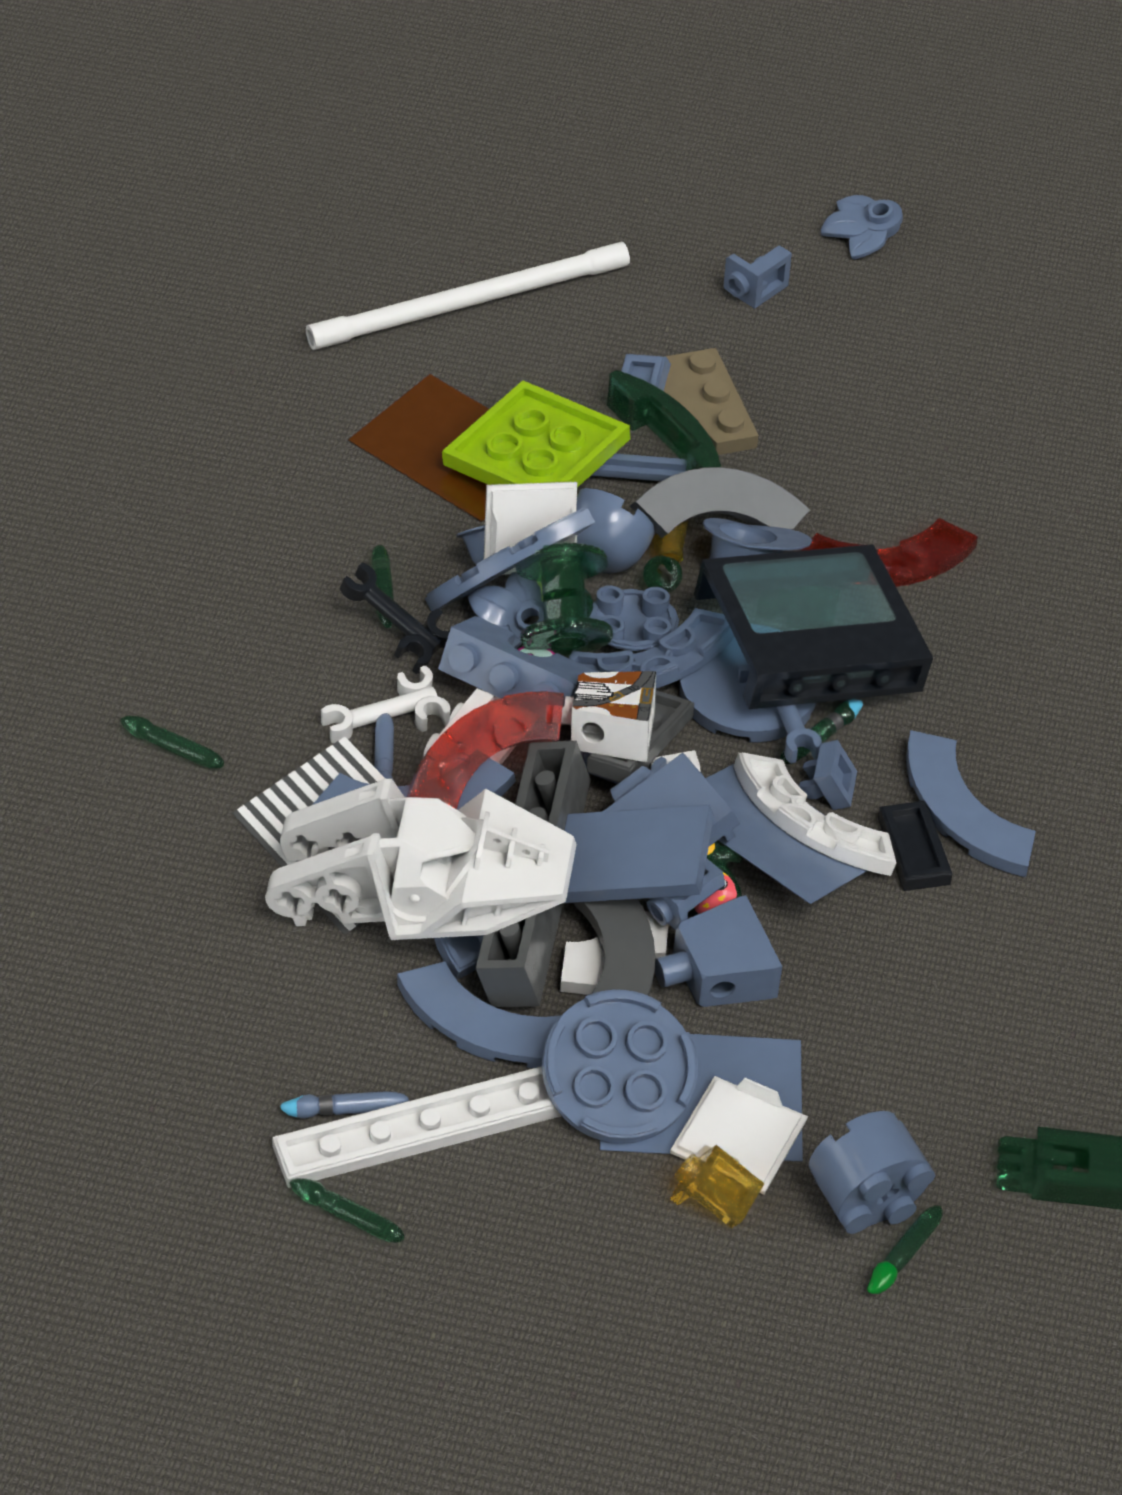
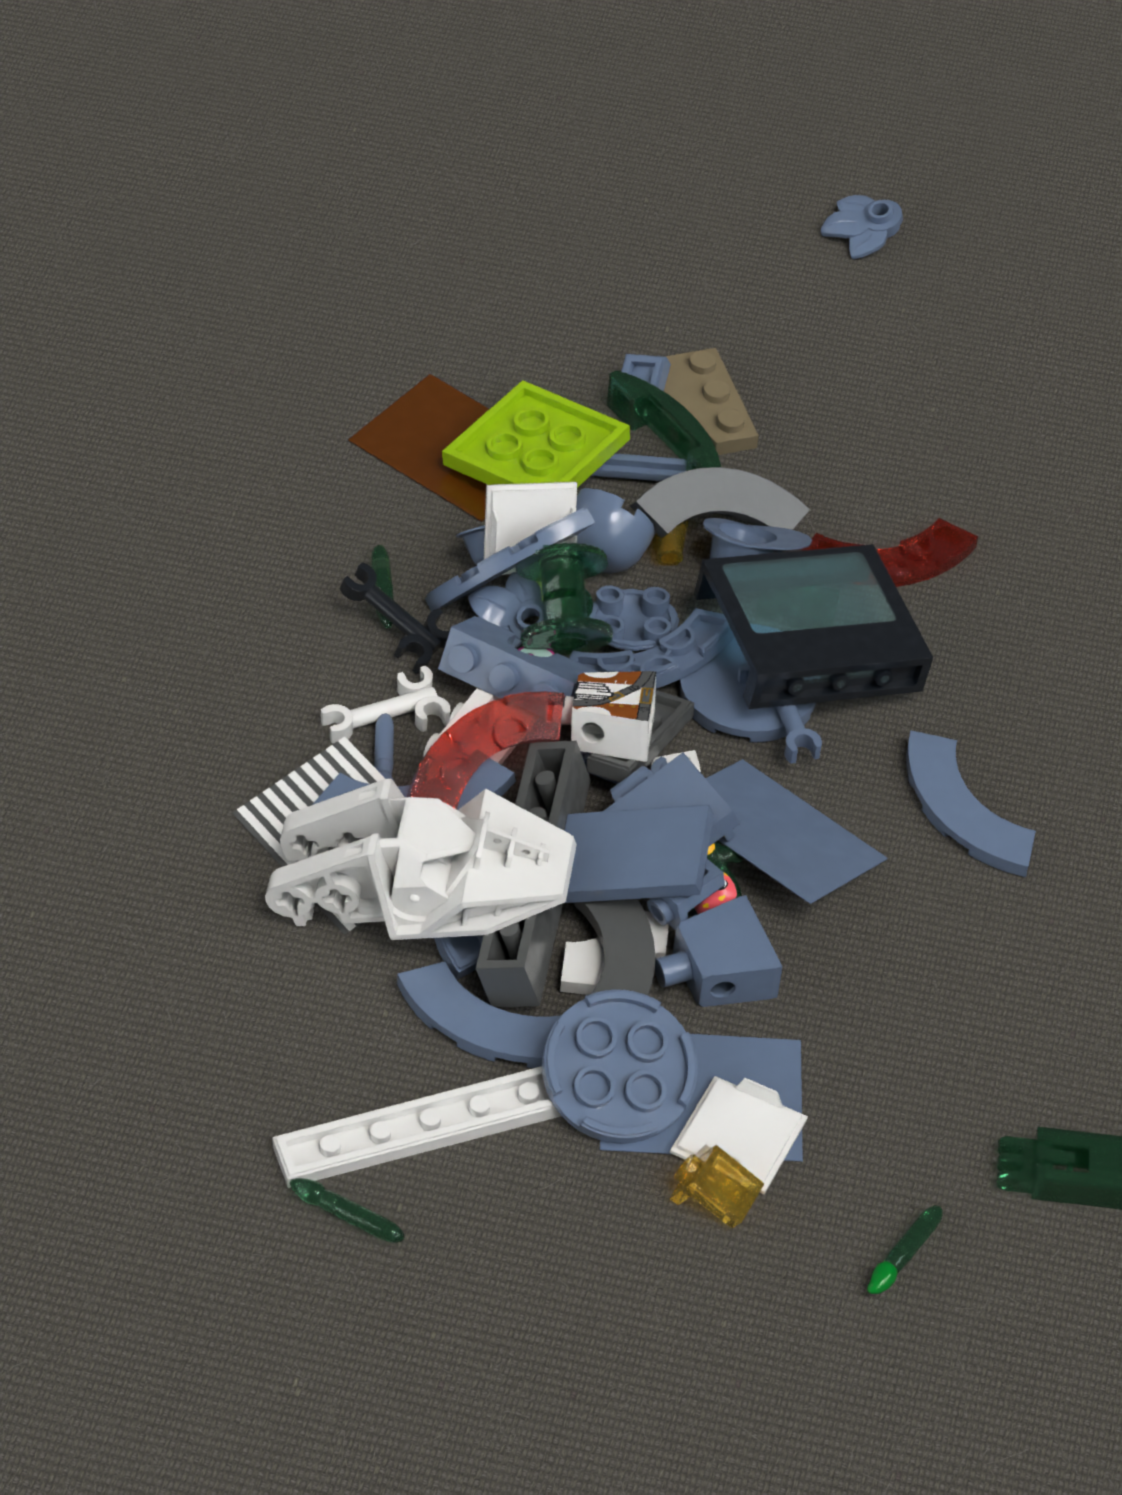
(170, 741): clear green piece -> none
(338, 1104): sand blue piece -> none
(347, 327): white piece -> none
(656, 578): clear green hinge -> none
(759, 280): sand blue bracket -> none
(785, 804): white tile -> none
(830, 776): sand blue tile -> none
(842, 715): clear green piece -> none
(871, 1172): sand blue brick -> none
(915, 845): black tile -> none

